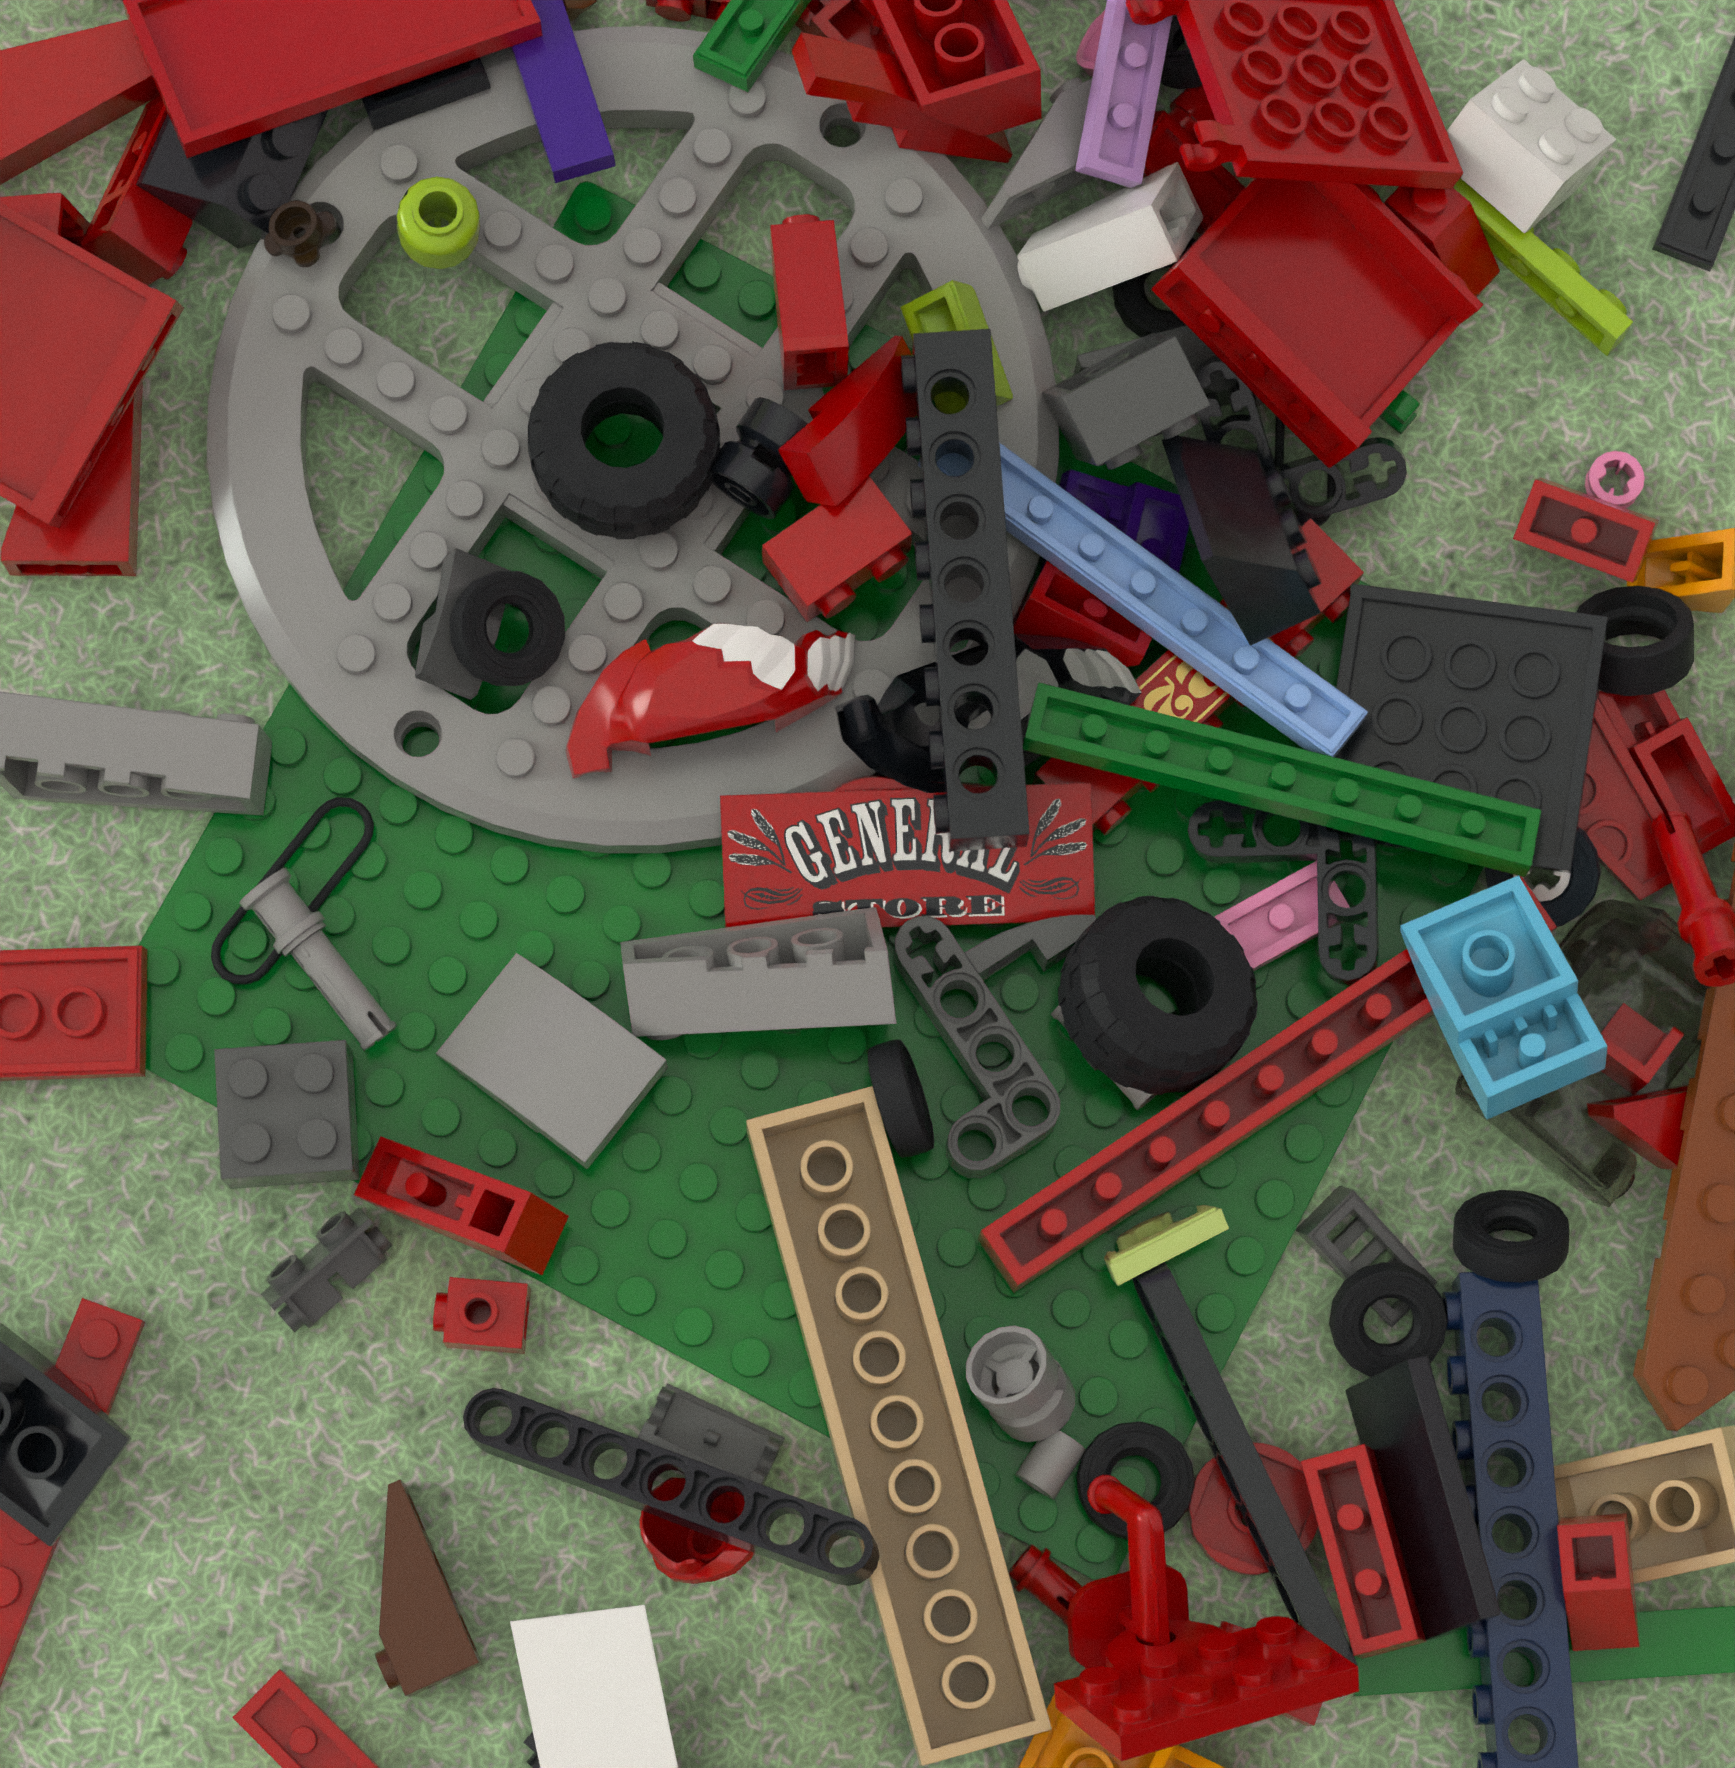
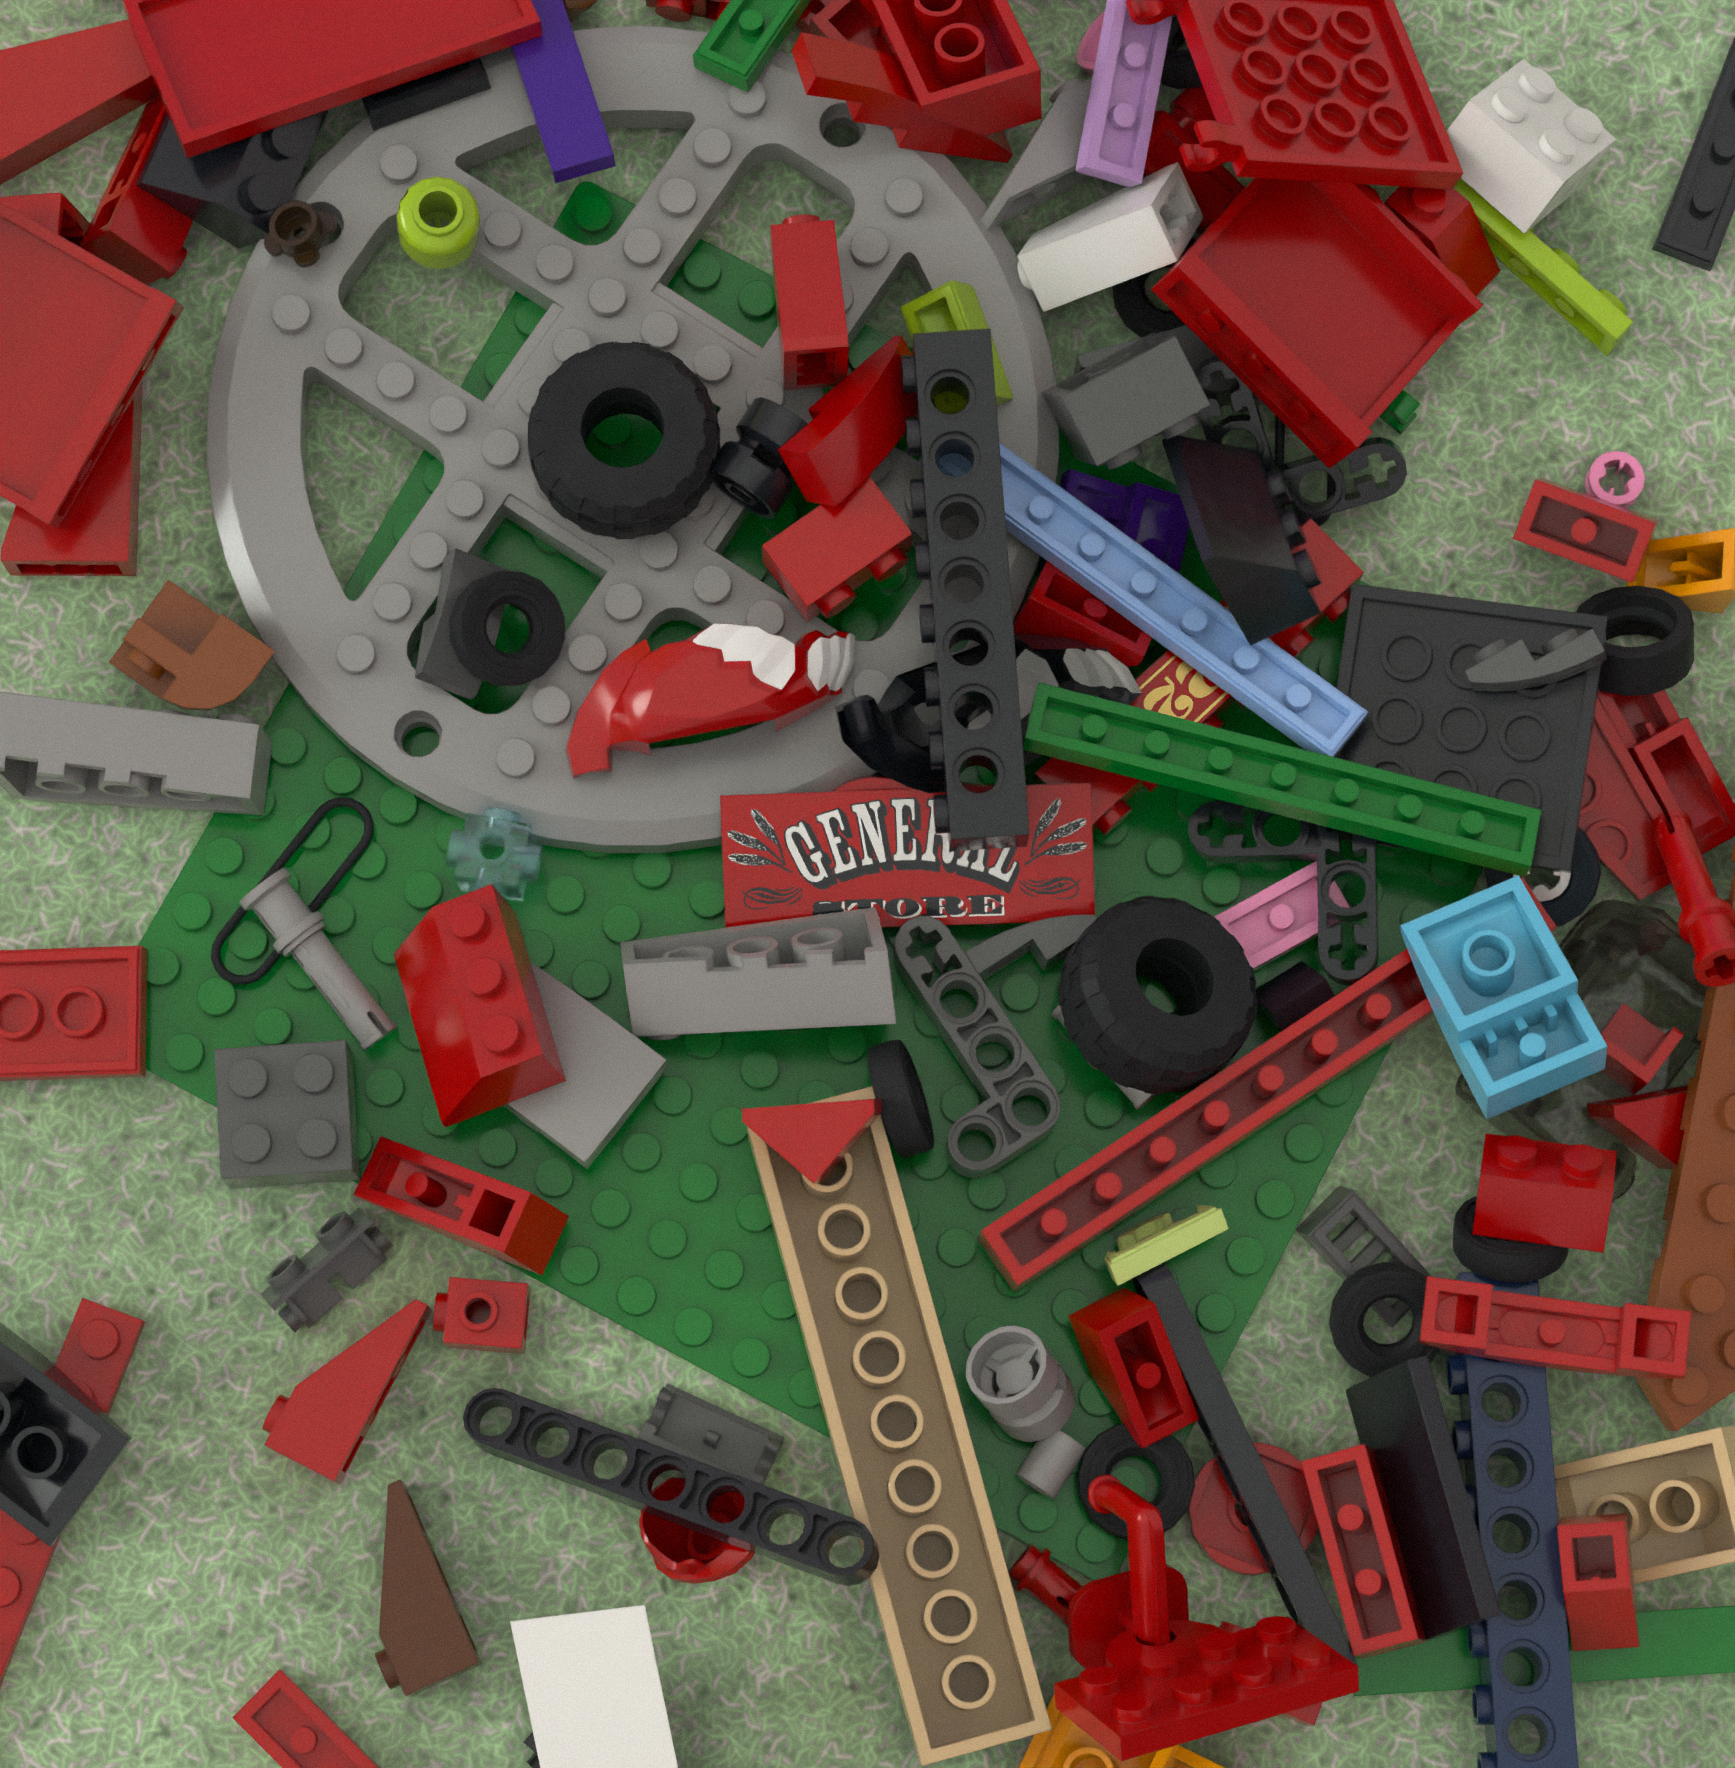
(190, 653): none -> dark orange brick
(337, 1404): none -> red slope
(476, 1006): none -> red slope
(510, 871): none -> clear light blue brick
(813, 1134): none -> red slope
(1134, 1365): none -> red slope
(1292, 995): none -> black tile
(1513, 668): none -> dark grey slope
(1544, 1192): none -> red brick
(1554, 1331): none -> red slope

